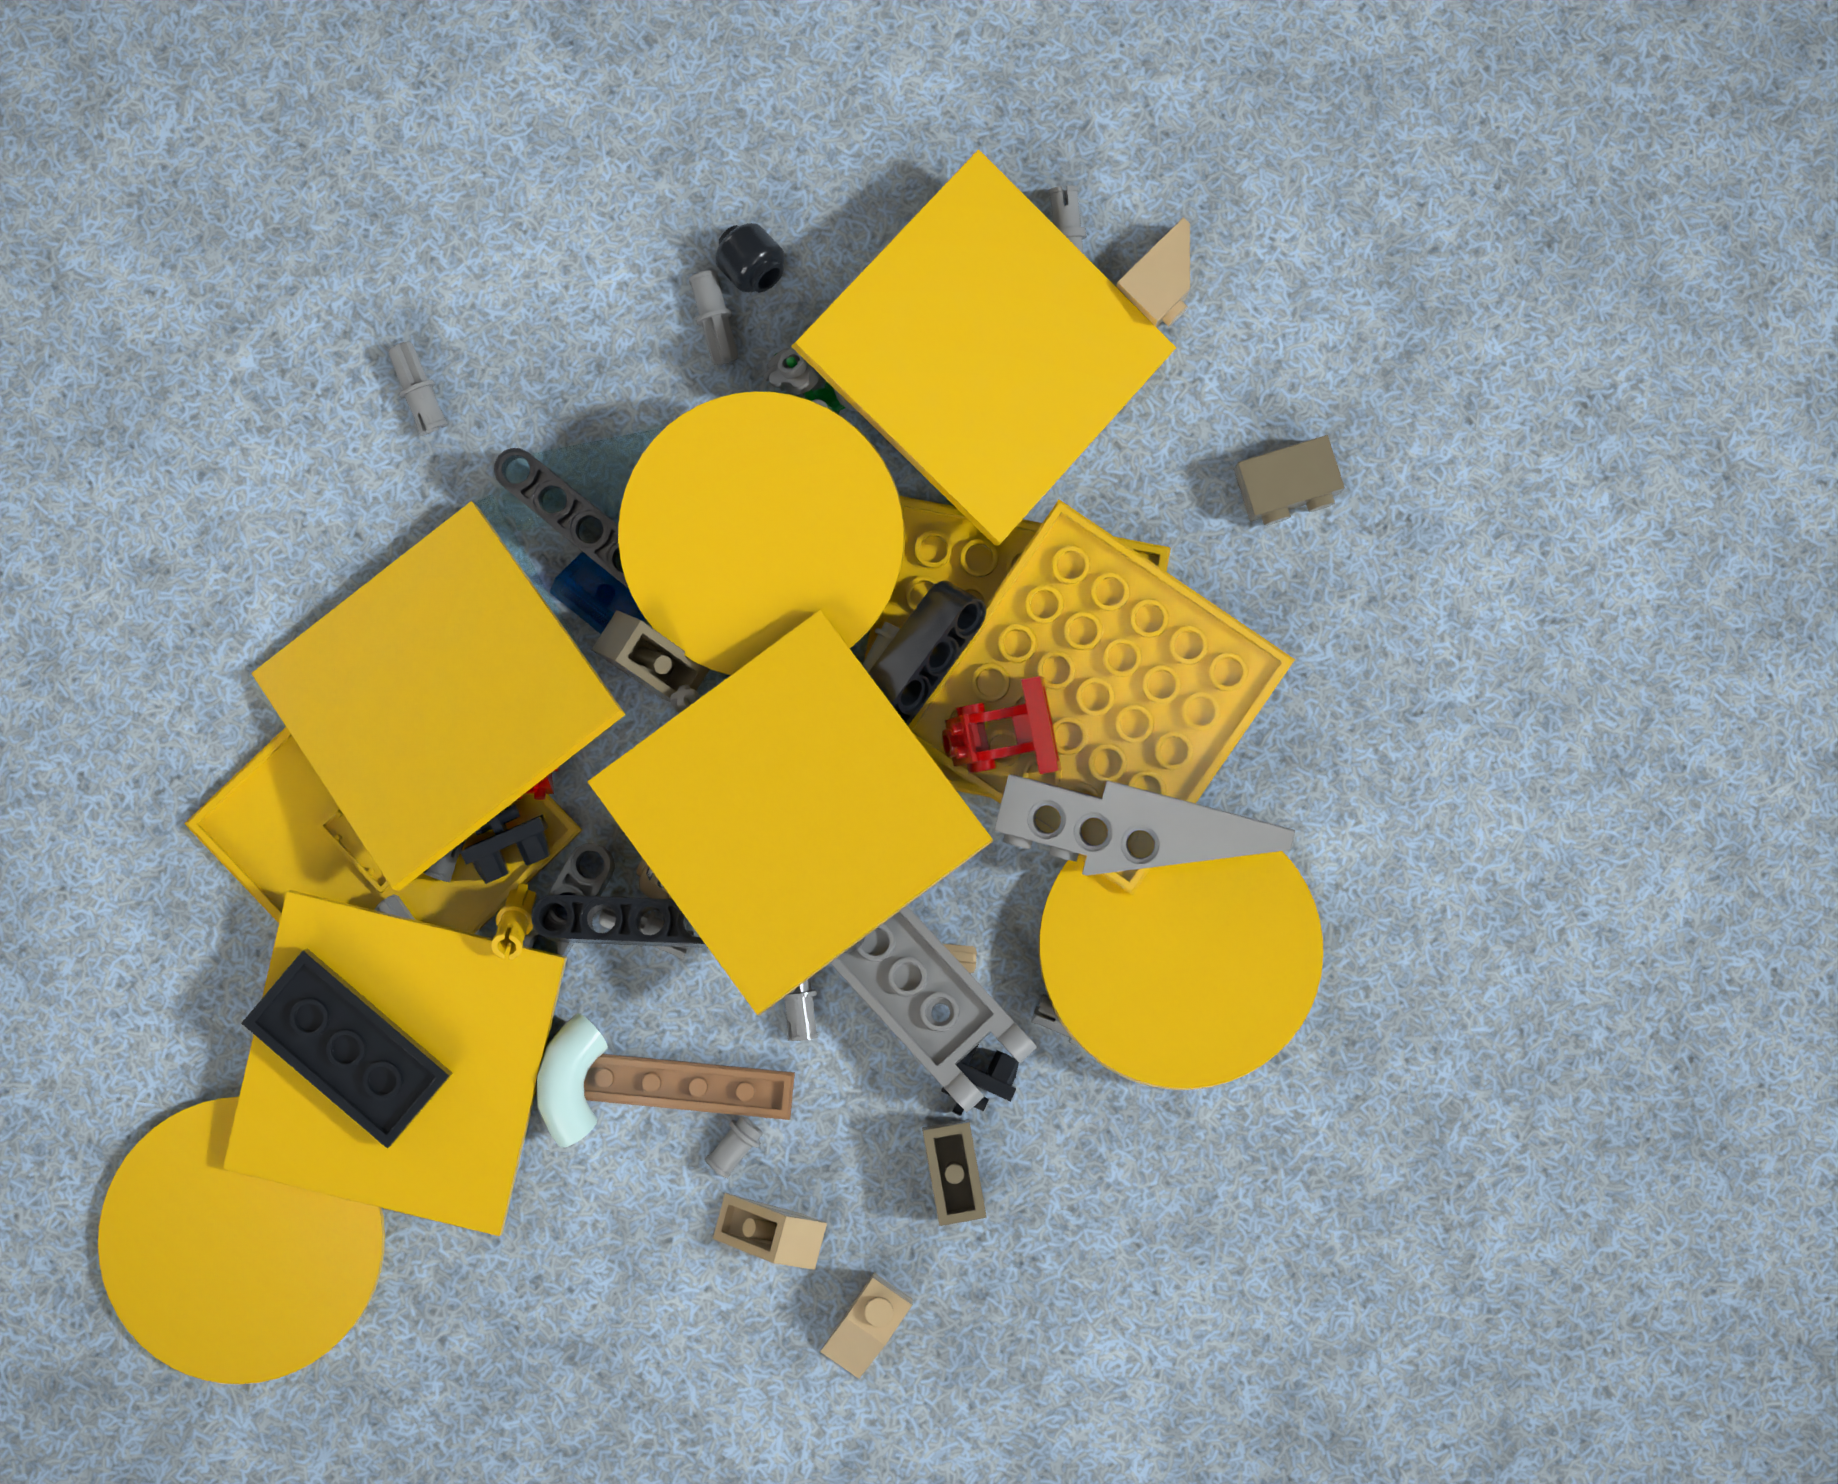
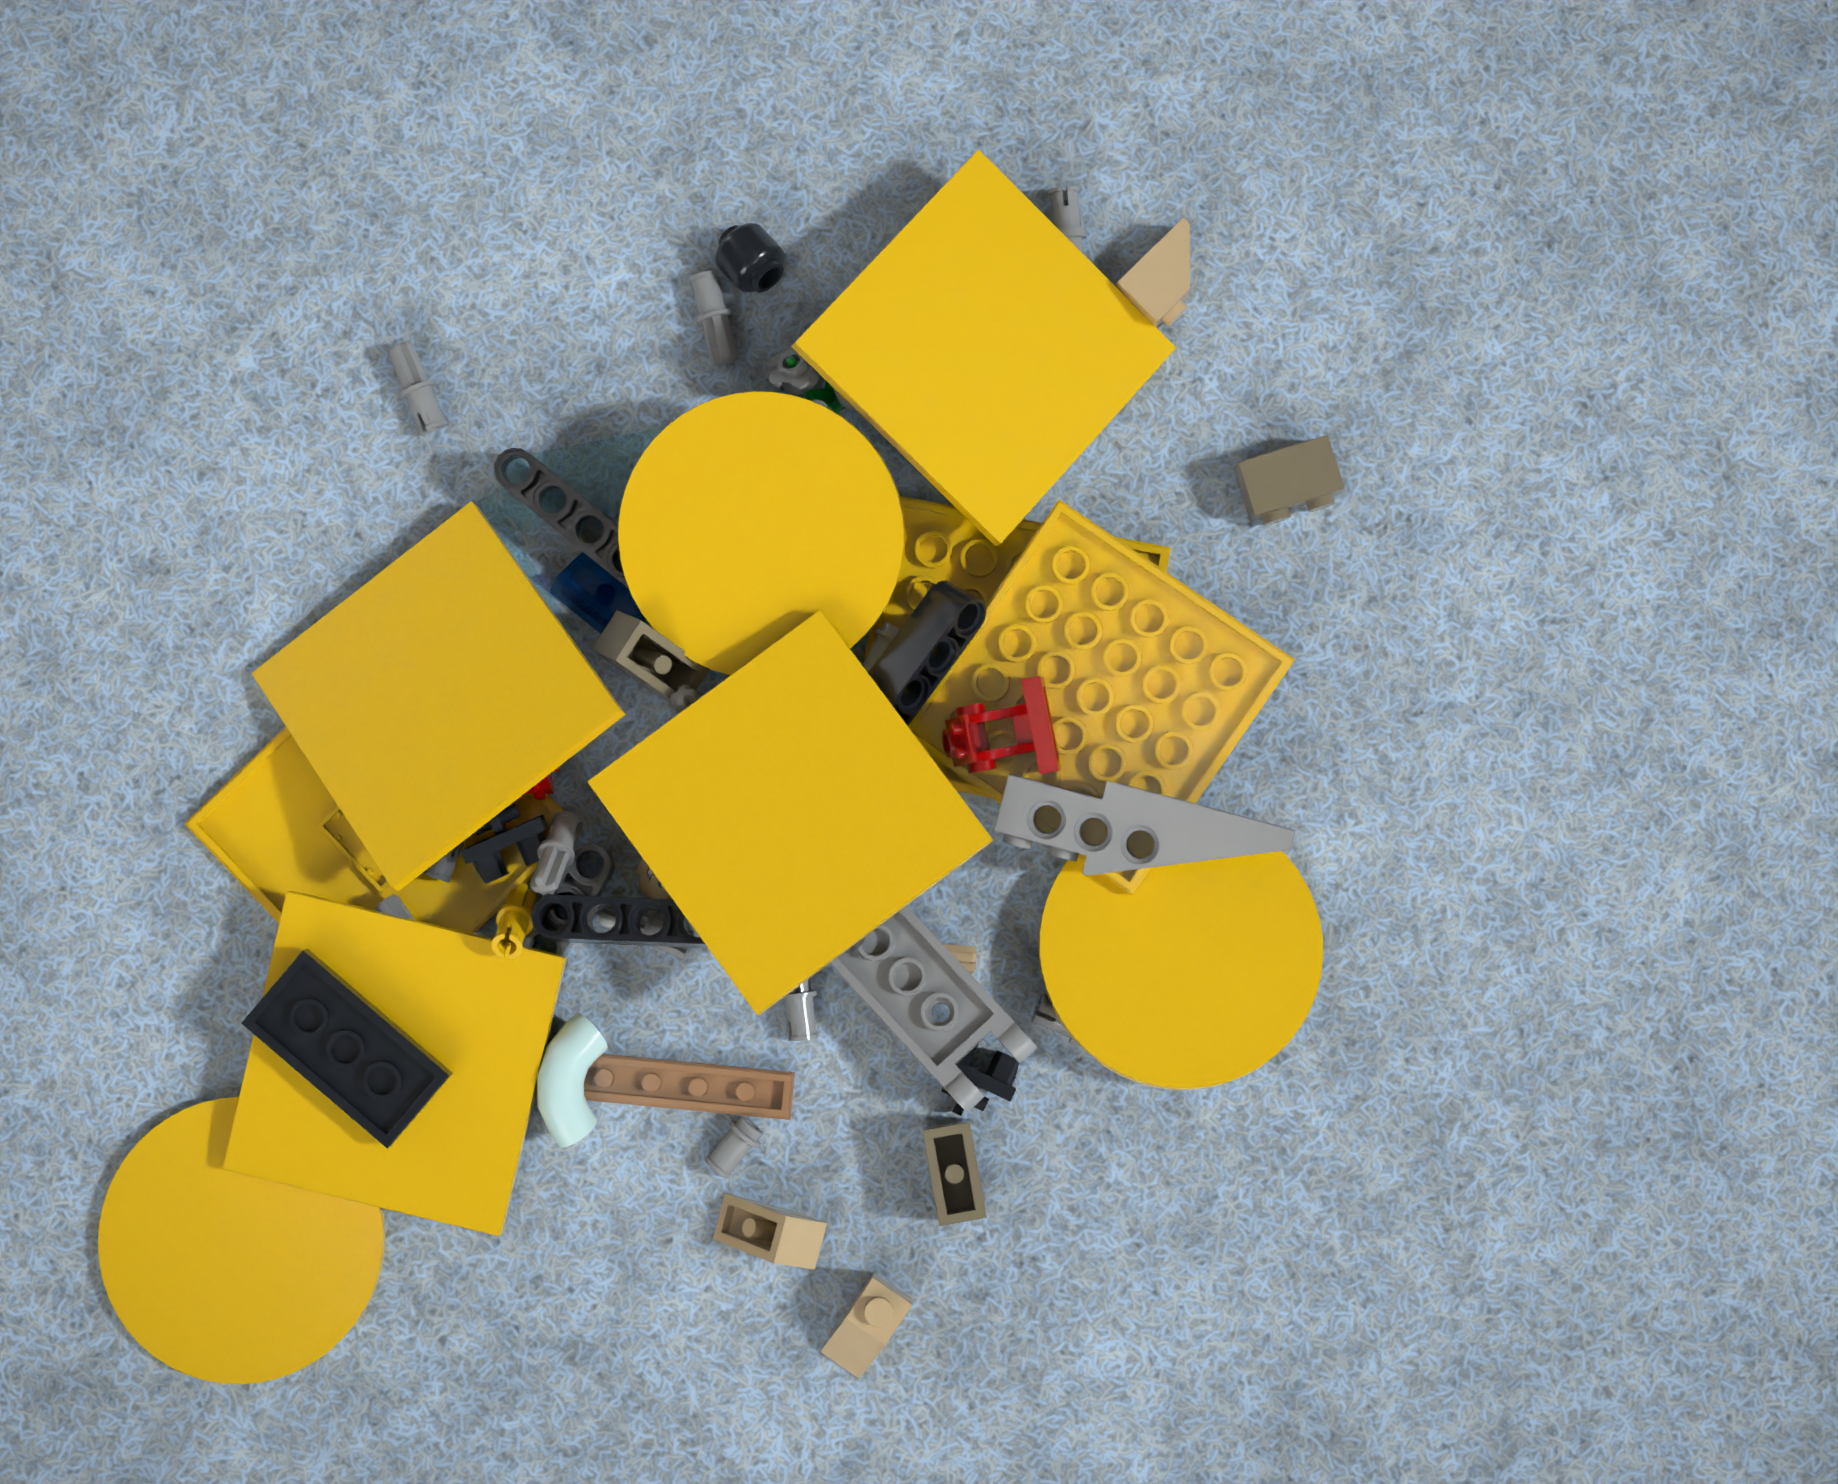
(556, 852): none -> light grey axle

